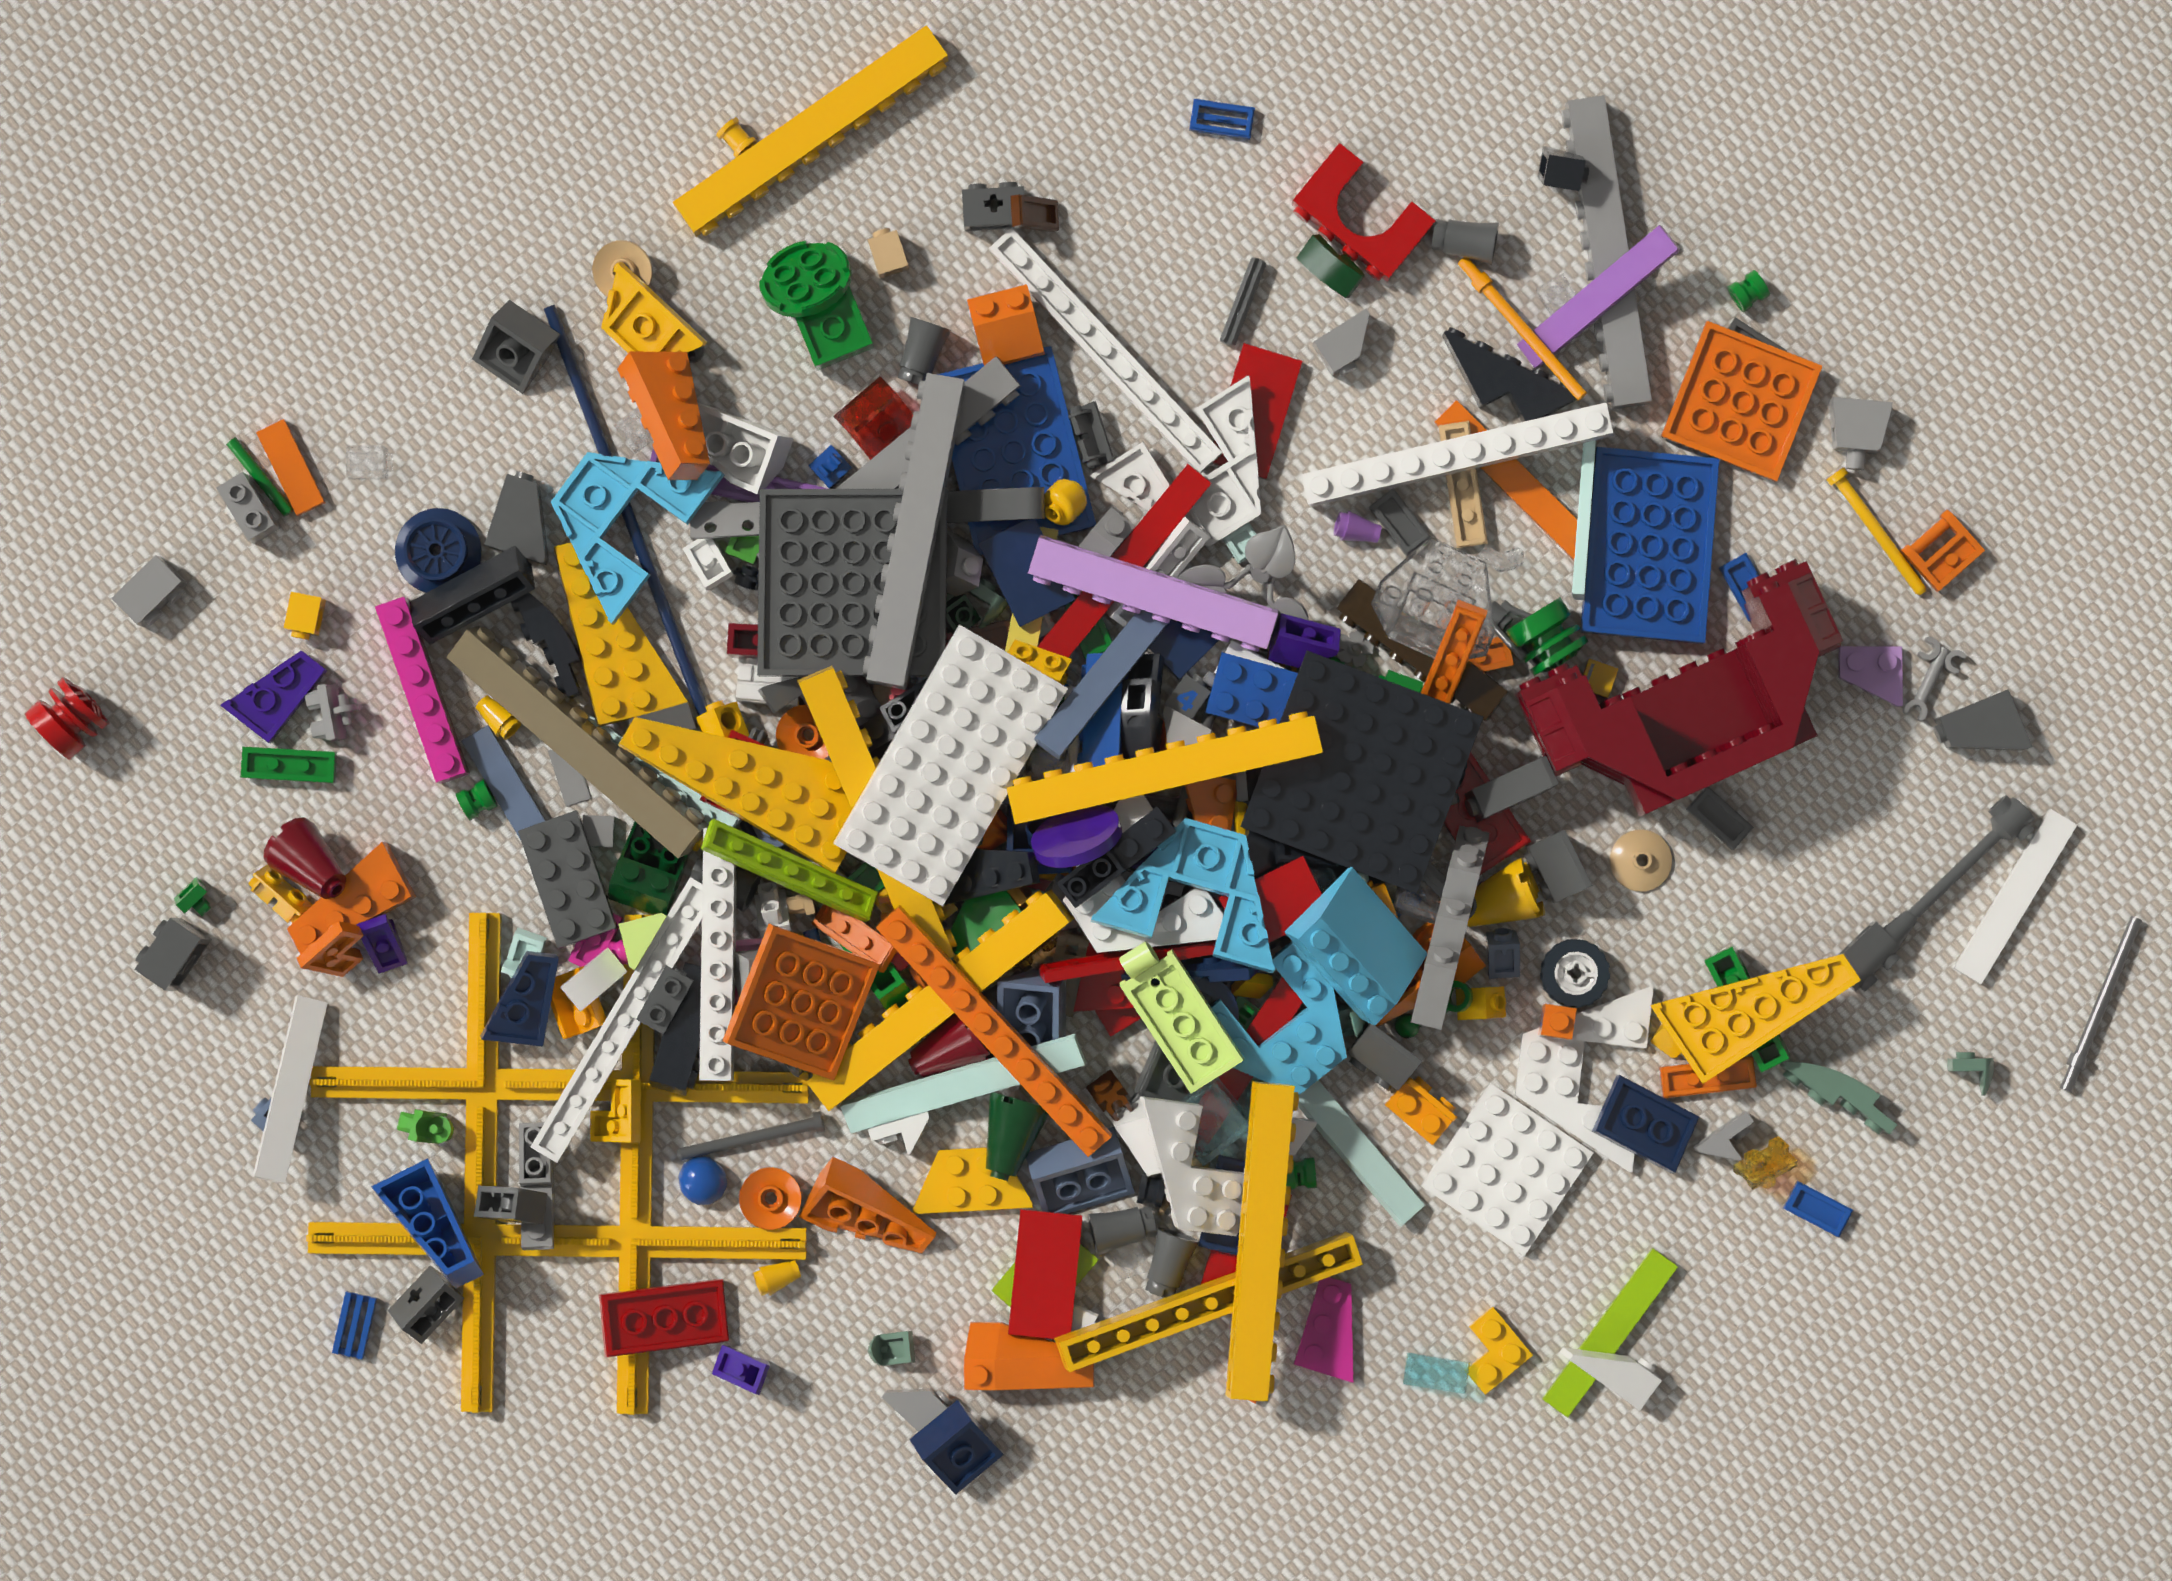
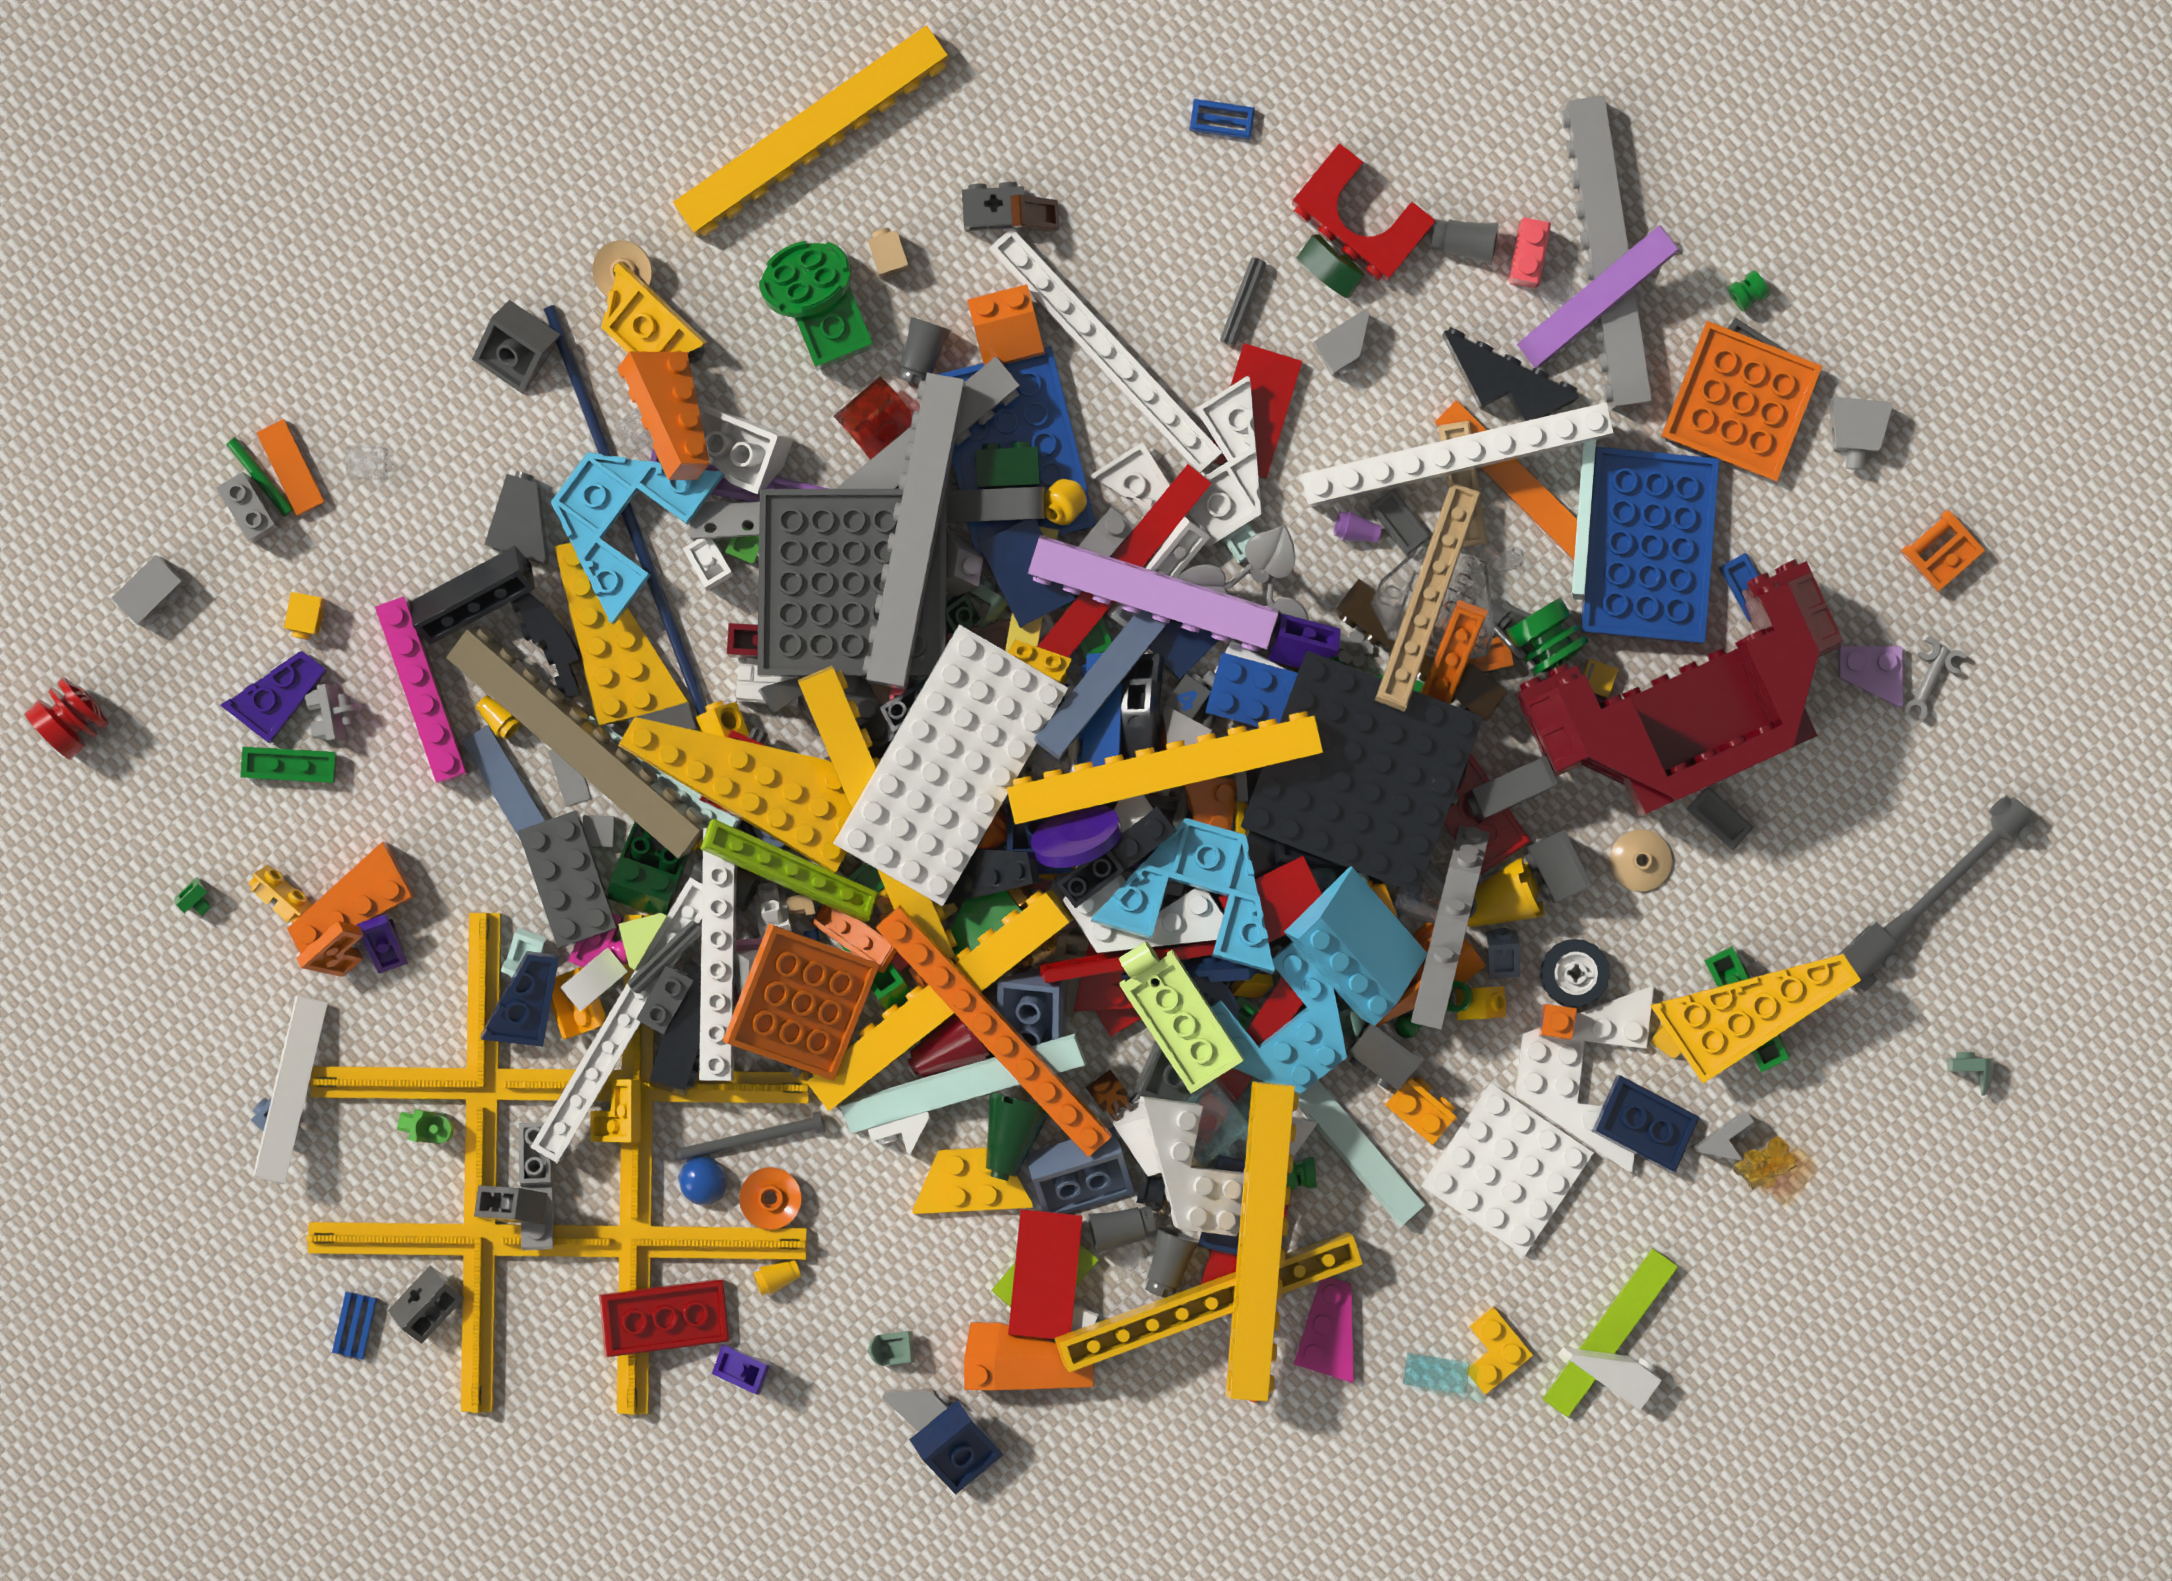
(171, 953): dark grey brick -> none
(305, 858): dark red cone -> none
(426, 1213): blue wedge -> none
(433, 528): dark blue piece -> none
(483, 797): green wheel -> none
(664, 957): none -> dark grey axle
(736, 137): yellow bush -> none
(747, 577): black plate -> none
(791, 733): orange dish -> none
(830, 467): blue tile -> none
(854, 1202): orange wedge -> none
(1007, 466): none -> dark green brick
(1092, 435): dark grey hinge -> none
(1427, 596): none -> tan tile
(1483, 284): light orange bar -> none
(1529, 252): none -> coral brick
(1562, 169): black slope -> none
(1683, 1081): orange tile -> none
(1817, 1209): blue tile -> none
(1829, 1085): sand green slope -> none
(1876, 530): yellow bar -> none
(1984, 725): dark grey slope -> none
(2015, 896): white tile -> none
(2077, 1061): flat silver bar -> none

